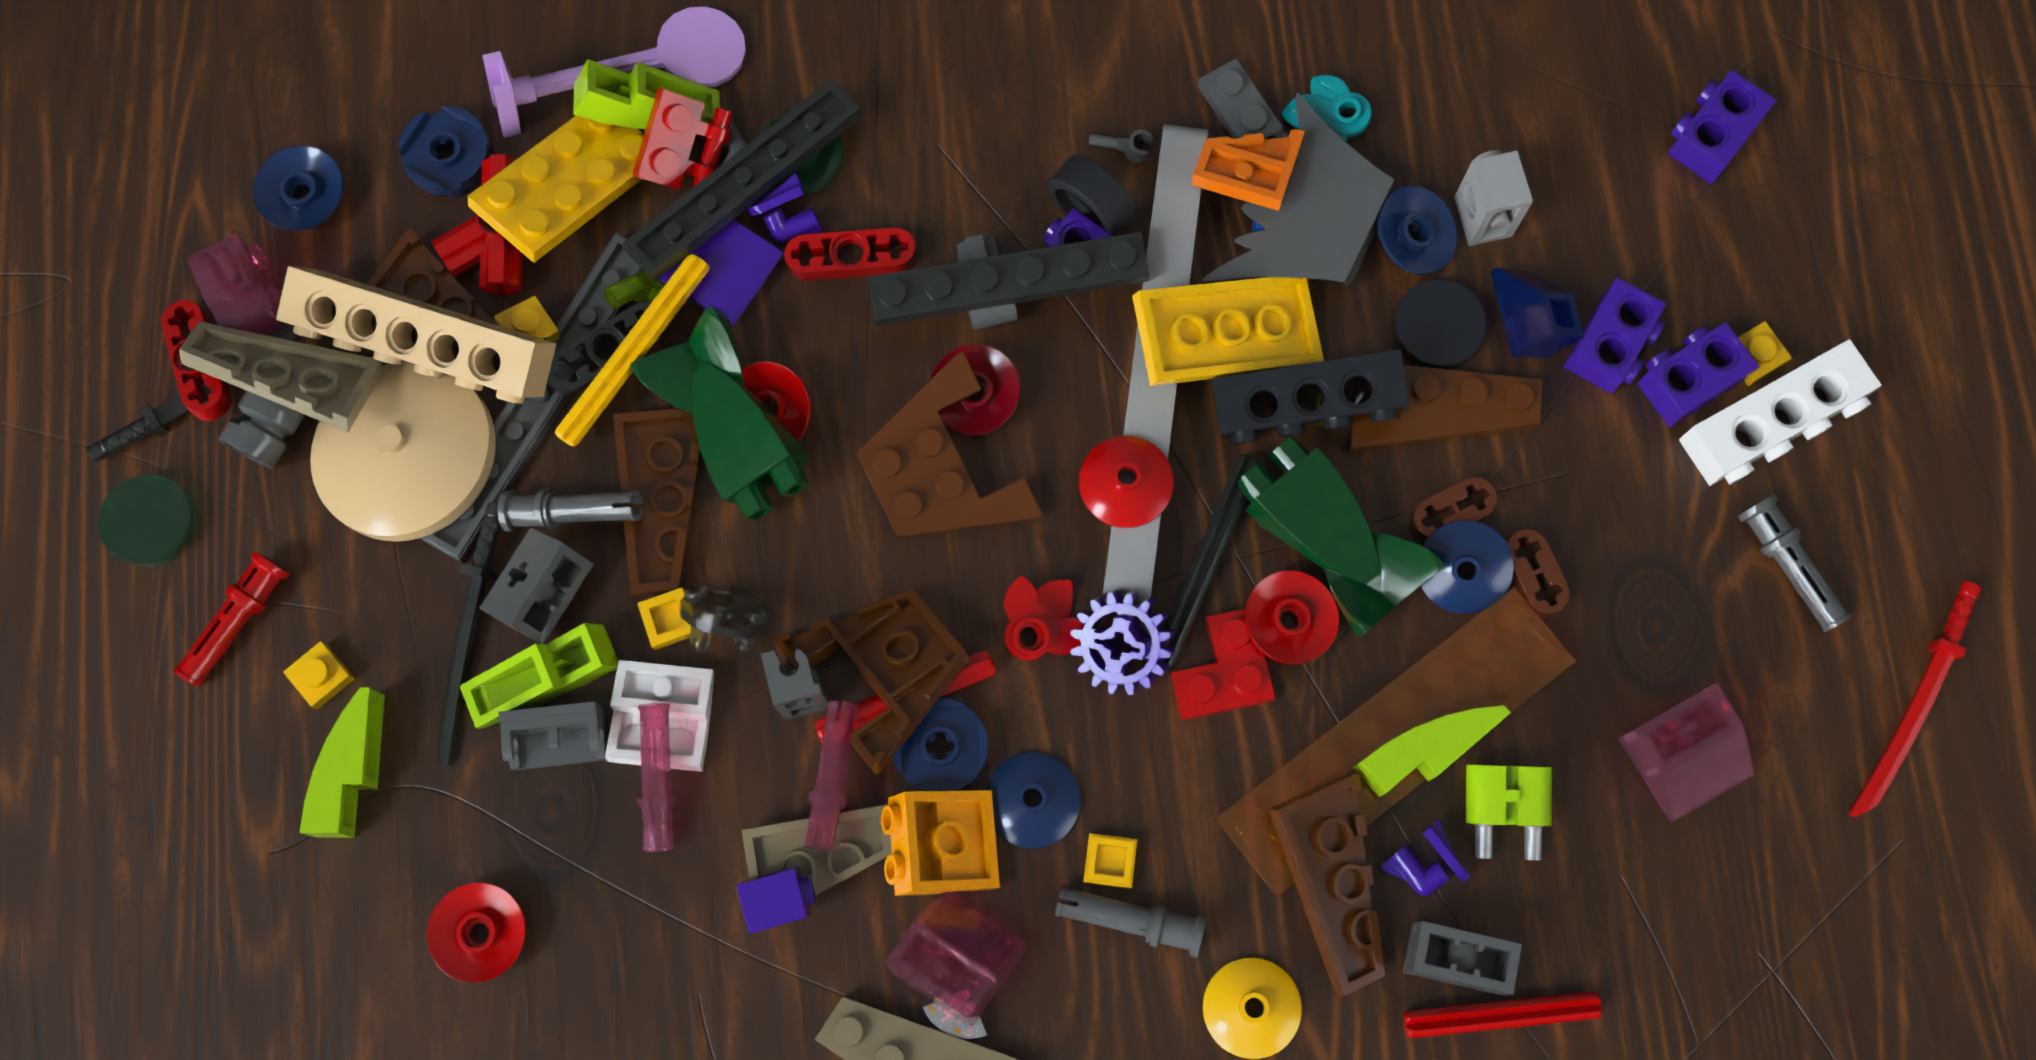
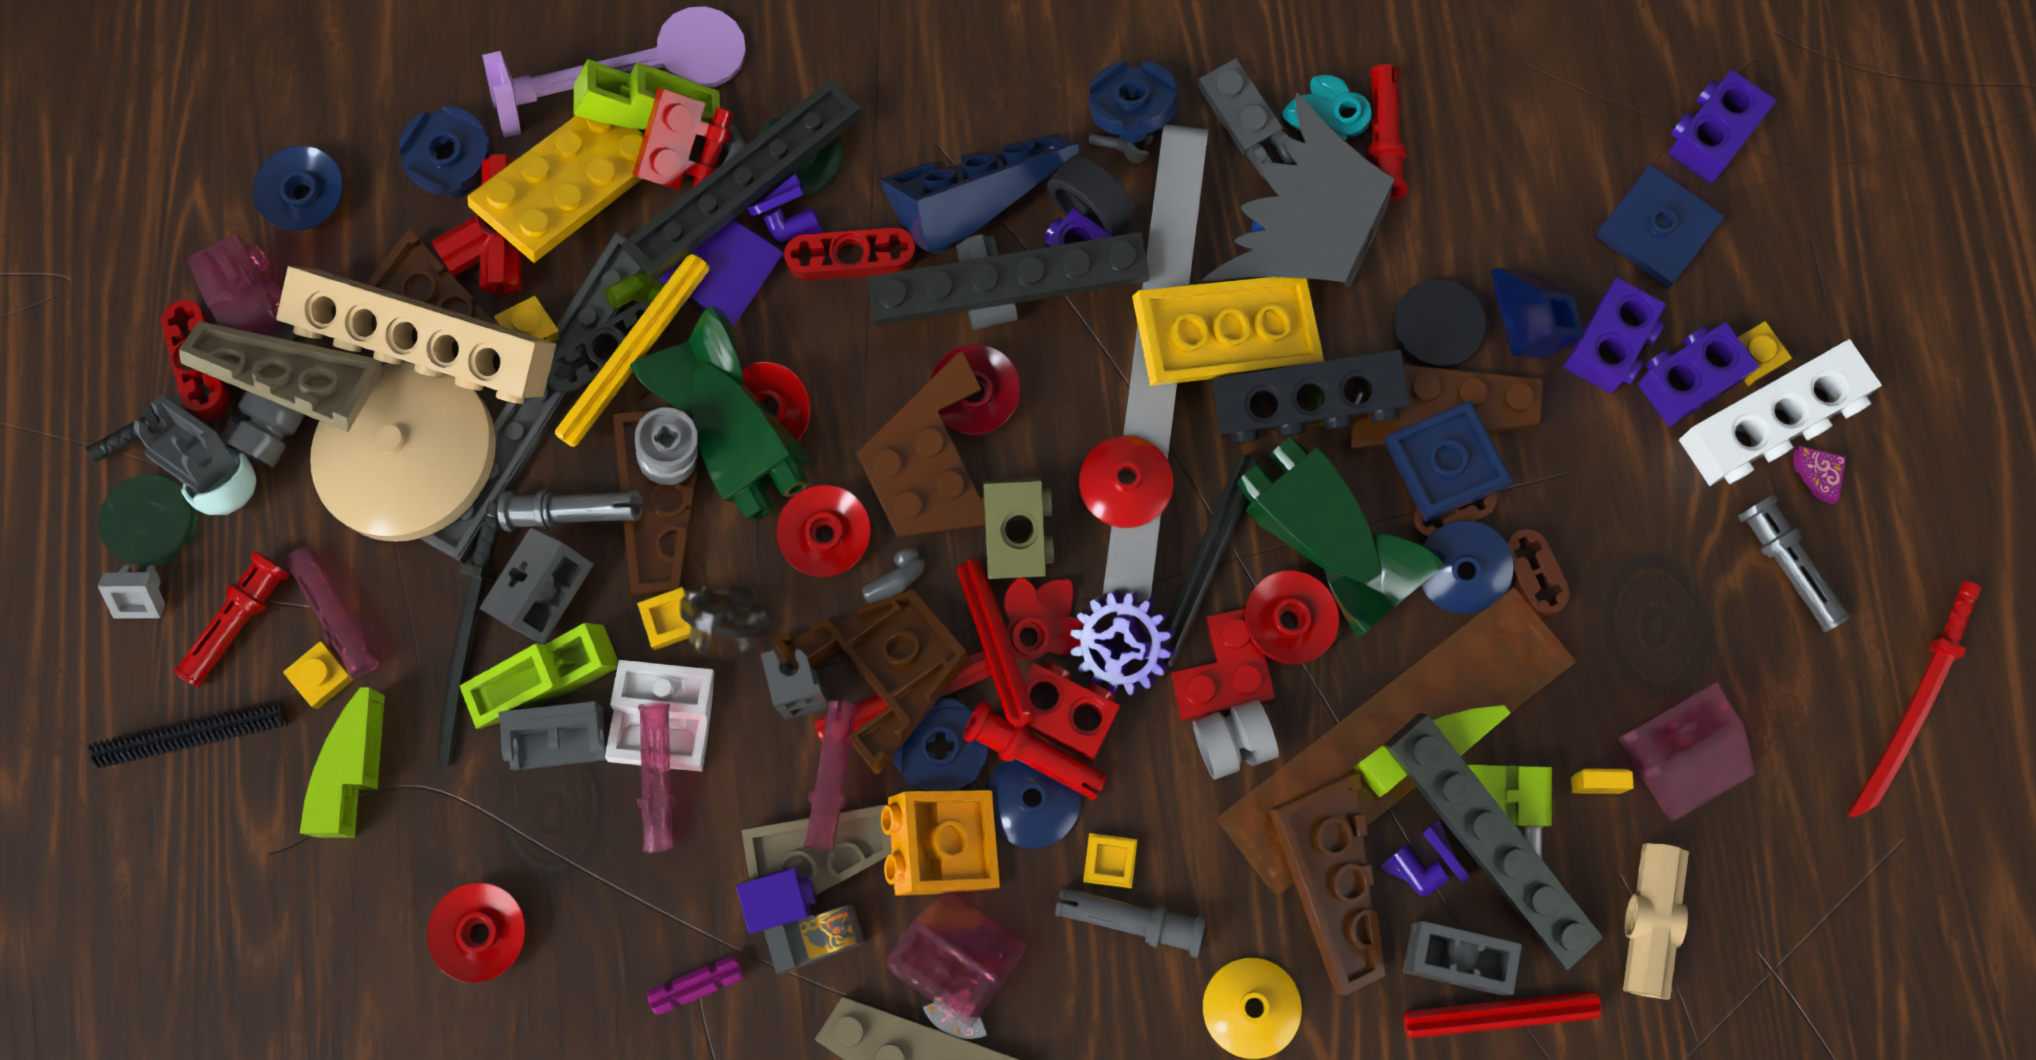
(132, 593): none -> light grey tile
(185, 446): none -> dark grey hinge
(188, 735): none -> black axle
(229, 492): none -> light aqua hair
(339, 626): none -> clear pink pin
(666, 446): none -> light grey wheel
(695, 985): none -> magenta axle
(813, 938): none -> dark grey leg
(819, 509): none -> red dish
(895, 582): none -> dark grey arm
(962, 198): none -> dark blue wedge
(996, 643): none -> red axle
(1012, 556): none -> olive brick
(1017, 743): none -> red pin
(1057, 722): none -> red brick
(1137, 117): none -> dark blue plate
(1235, 739): none -> light grey wheel
(1249, 167): orange wing -> none
(1386, 149): none -> red pin
(1427, 220): dark blue dish -> none
(1448, 461): none -> dark blue plate
(1493, 197): light grey brick -> none
(1493, 840): none -> pearl dark grey plate
(1602, 781): none -> yellow tile
(1656, 921): none -> tan piece
(1659, 226): none -> dark blue plate
(1820, 472): none -> magenta tile

